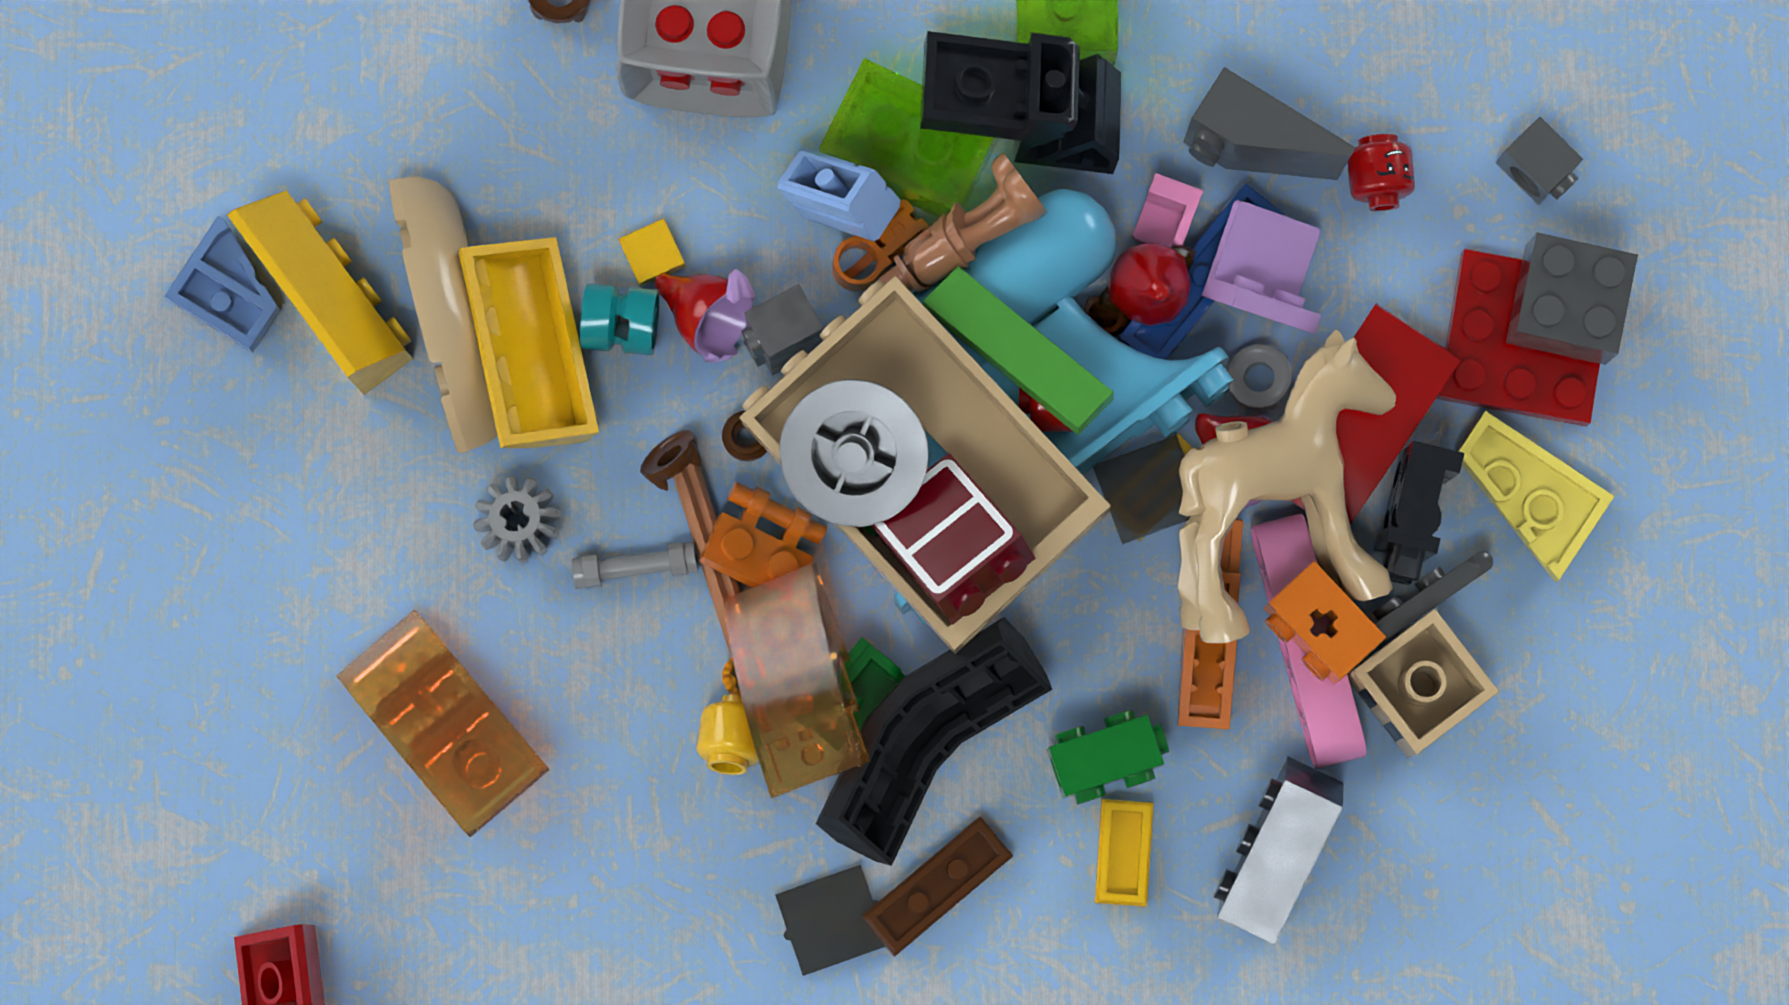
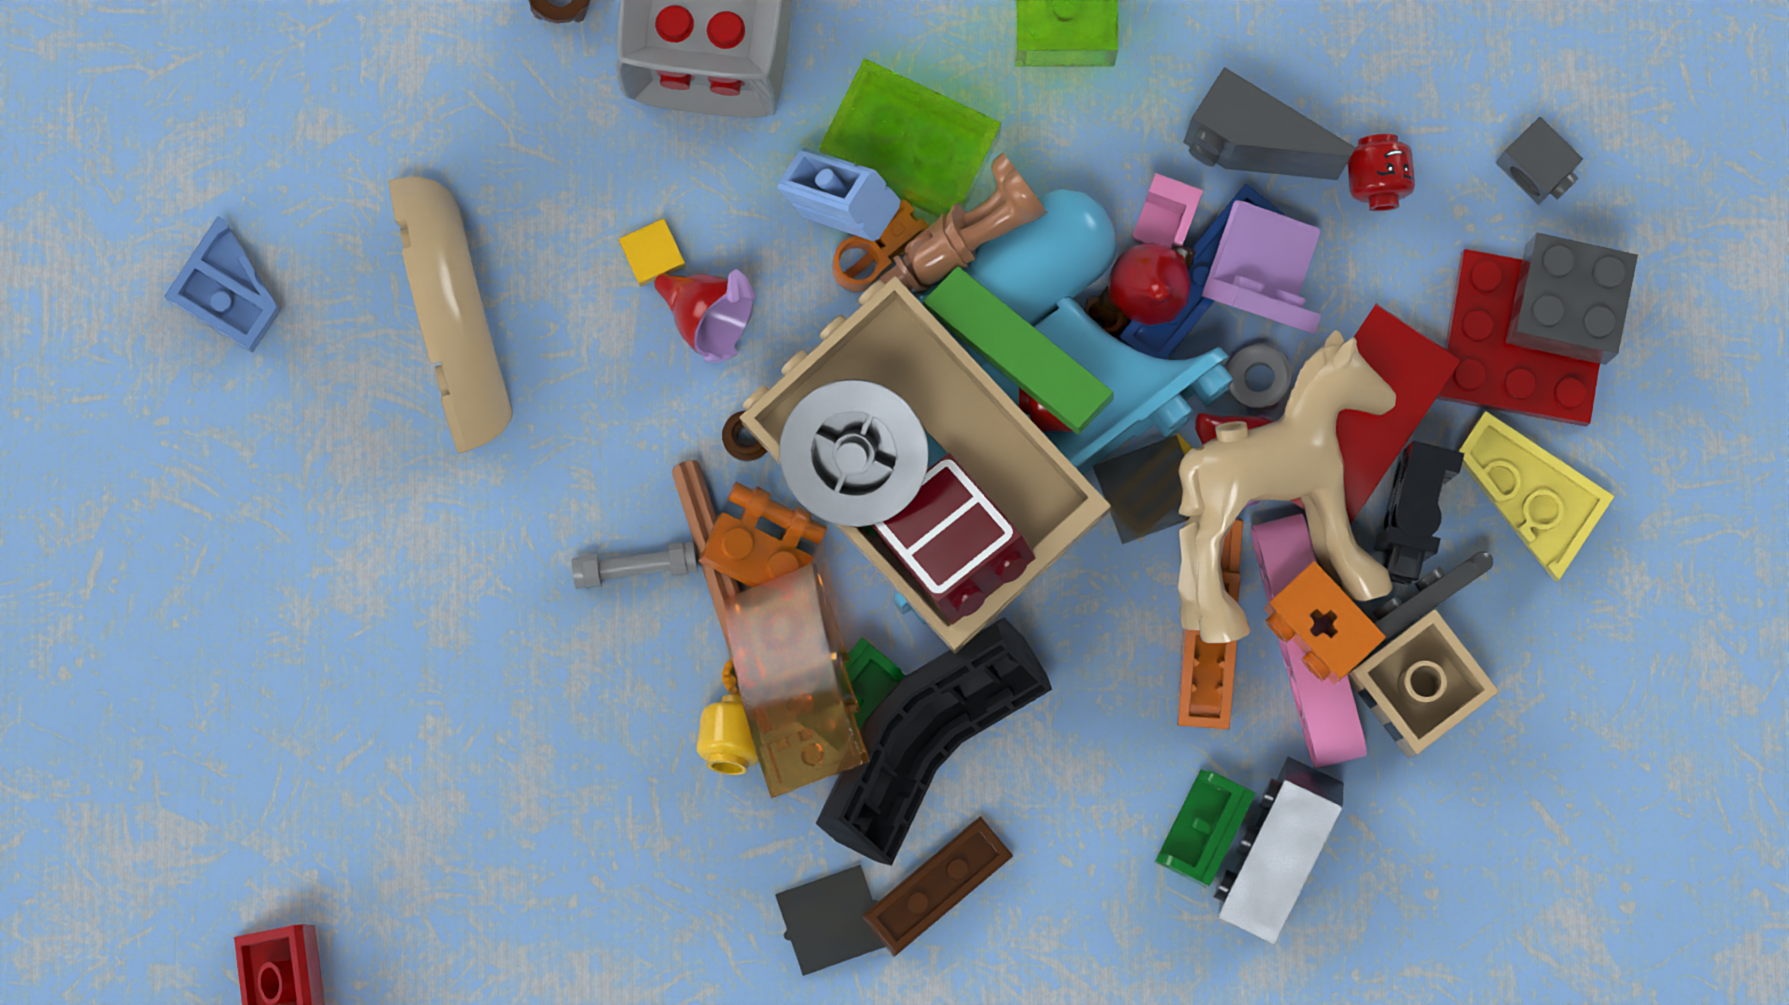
(322, 289): yellow slope -> none
(442, 723): clear orange slope -> none
(501, 530): light grey gear -> none
(528, 343): yellow slope -> none
(601, 319): teal wheel -> none
(671, 458): reddish brown piece -> none
(781, 329): flat silver brick -> none
(1032, 93): black piece -> none
(1123, 750): green brick -> none
(1123, 853): yellow tile -> none
(1205, 827): none -> green hinge

